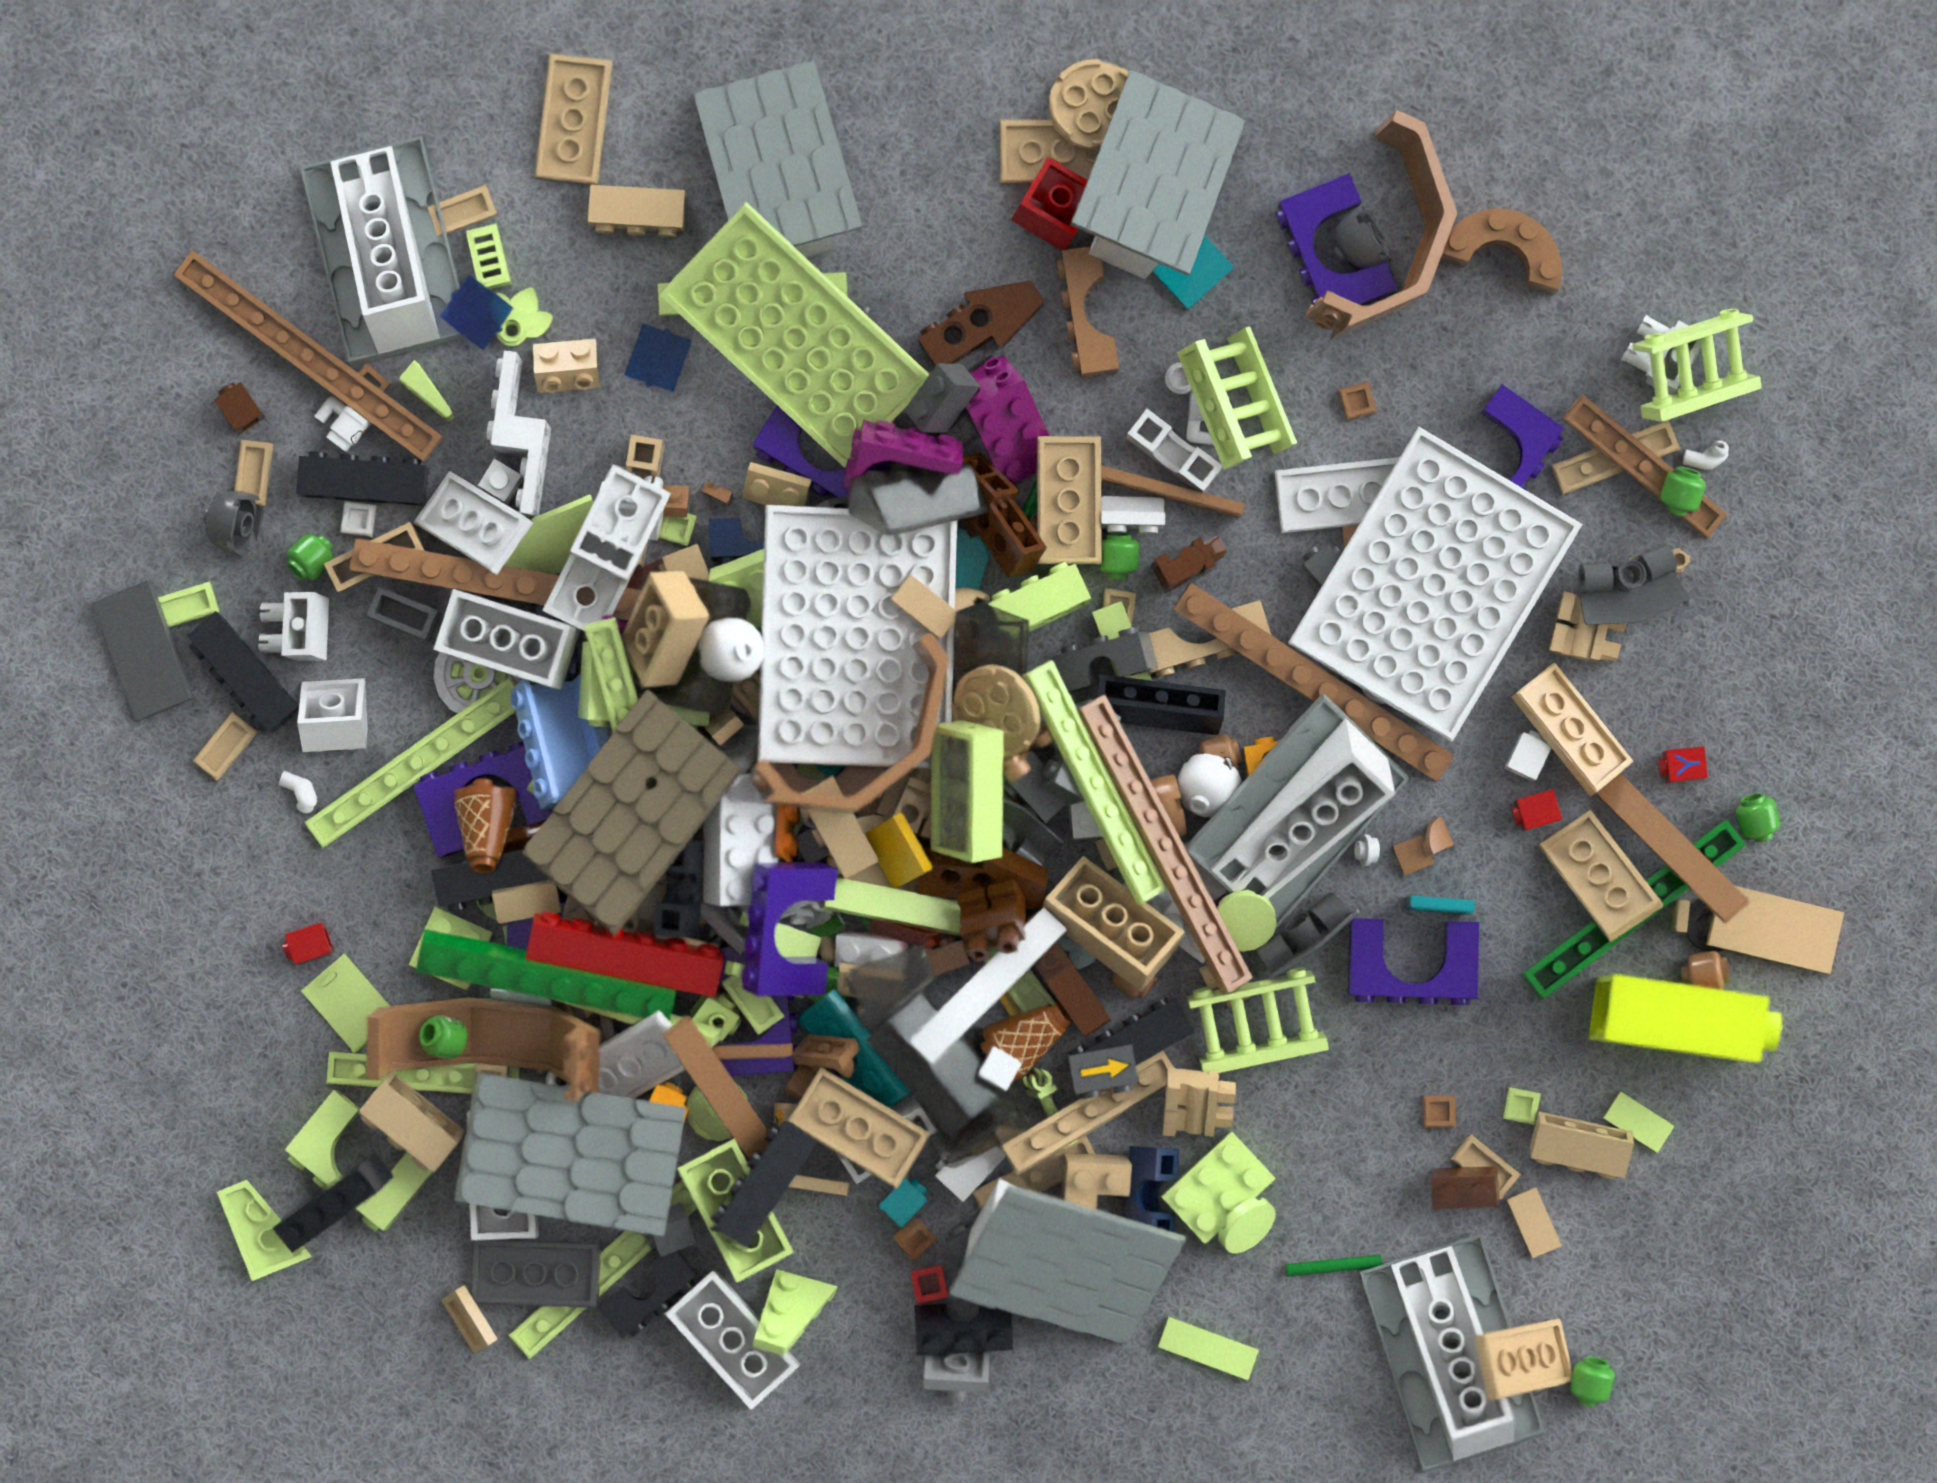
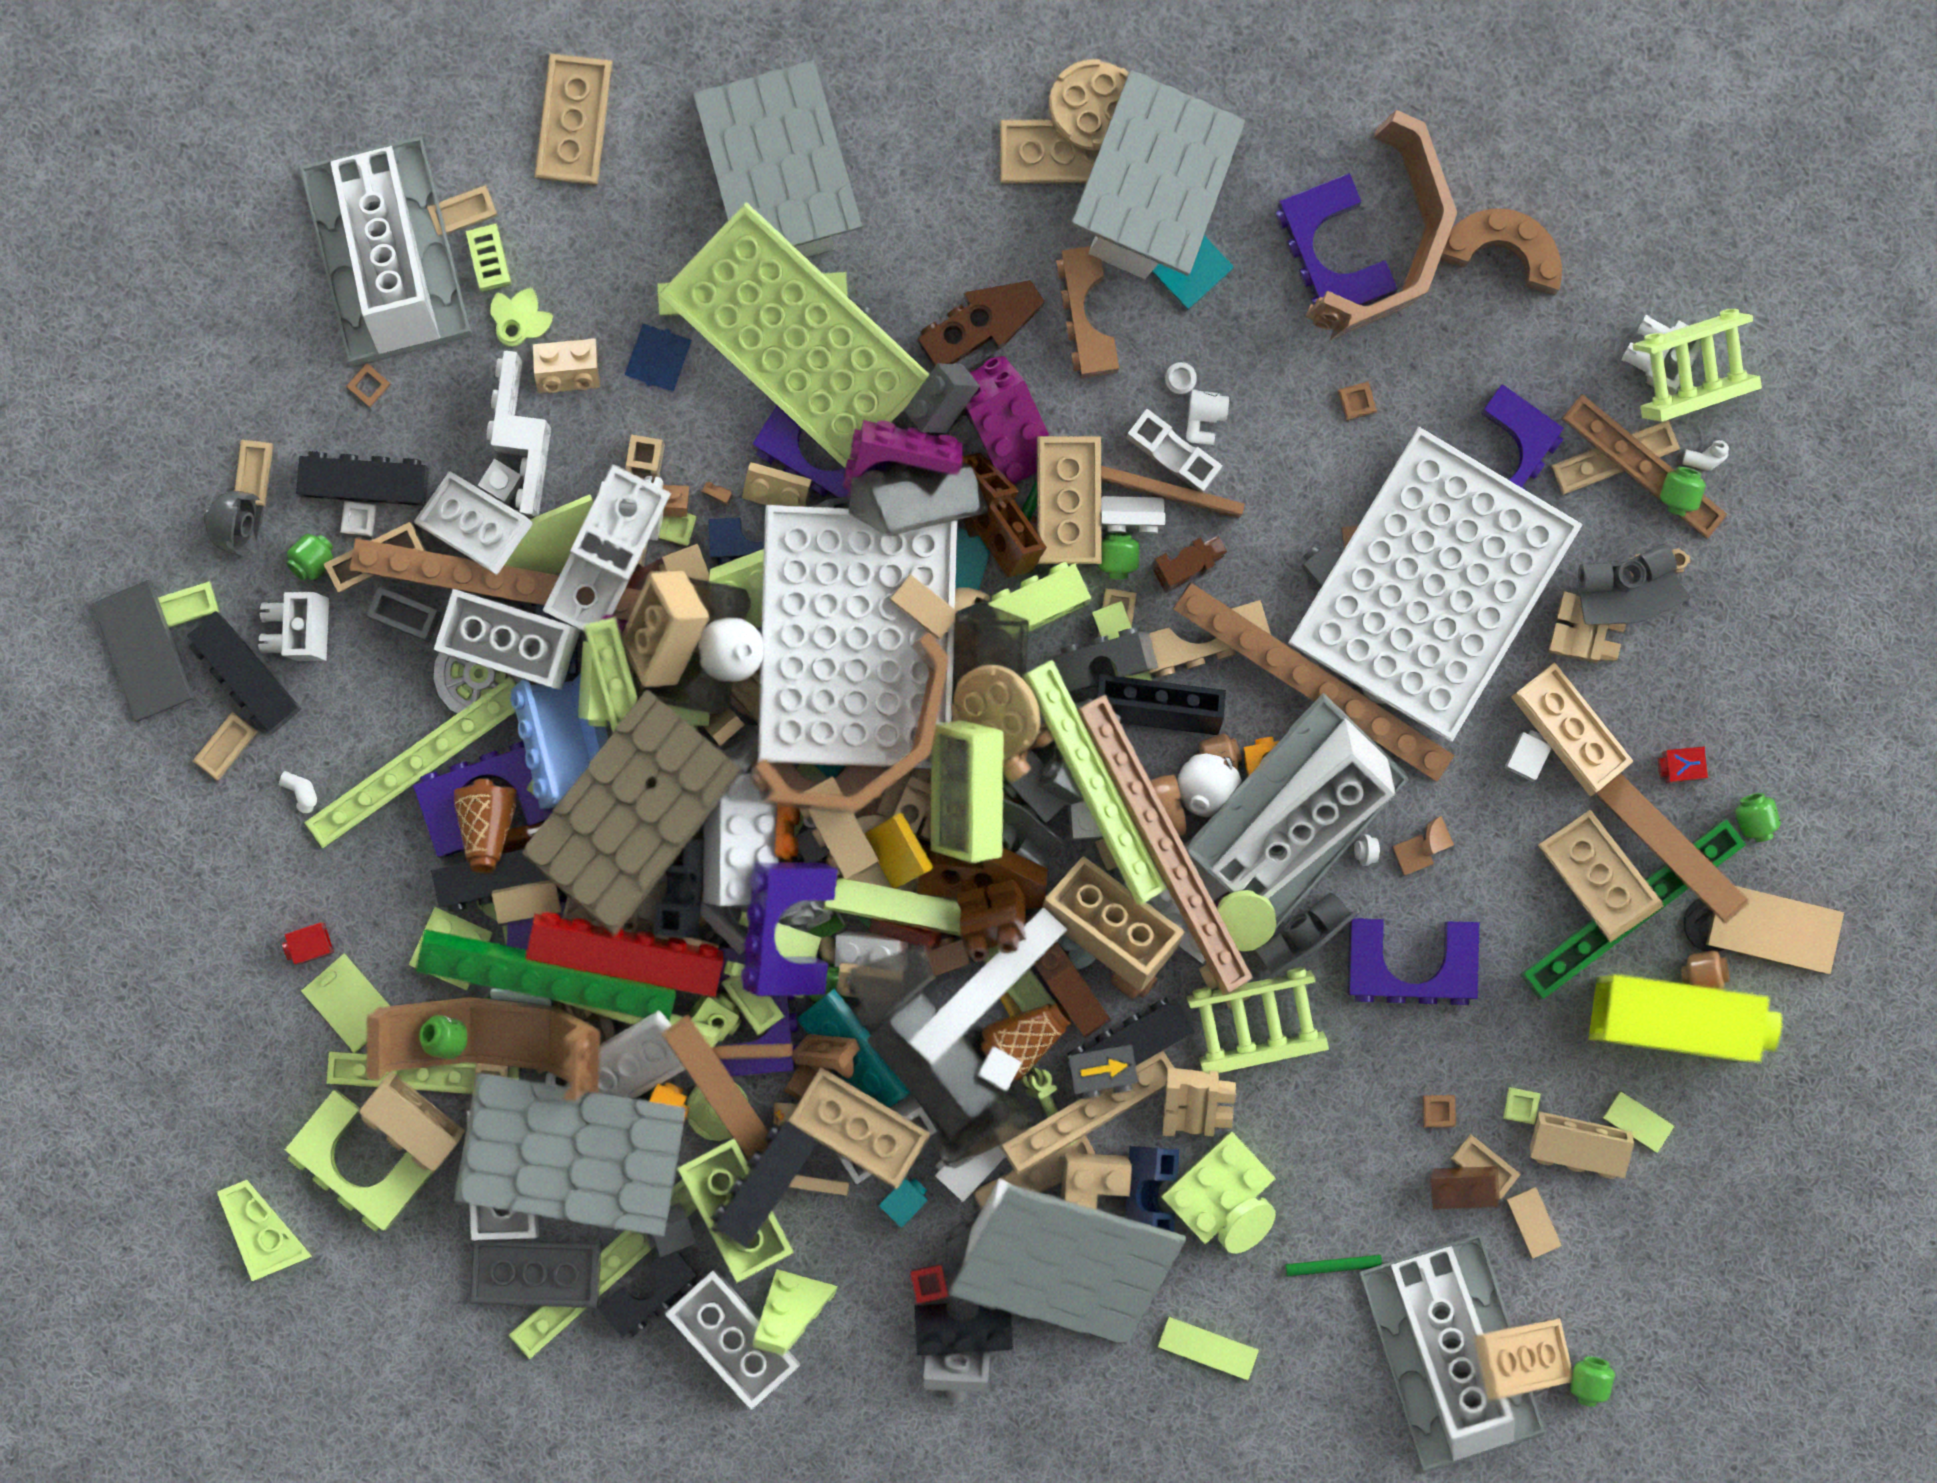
(239, 407): reddish brown brick -> none
(308, 356): medium nougat plate -> none
(333, 715): white slope -> none
(333, 1202): black brick -> none
(347, 427): white piece -> none
(419, 384): yellowish green slope -> none
(469, 1319): tan tile -> none
(476, 312): clear blue piece -> none
(637, 210): tan brick -> none
(914, 1238): medium nougat plate -> none
(1051, 204): red slope -> none
(1215, 404): yellowish green fence -> none
(1329, 494): white tile -> none
(1359, 241): dark grey cylinder -> none
(1439, 905): teal tile -> none
(1536, 810): red brick -> none
(1680, 916): tan tile -> none

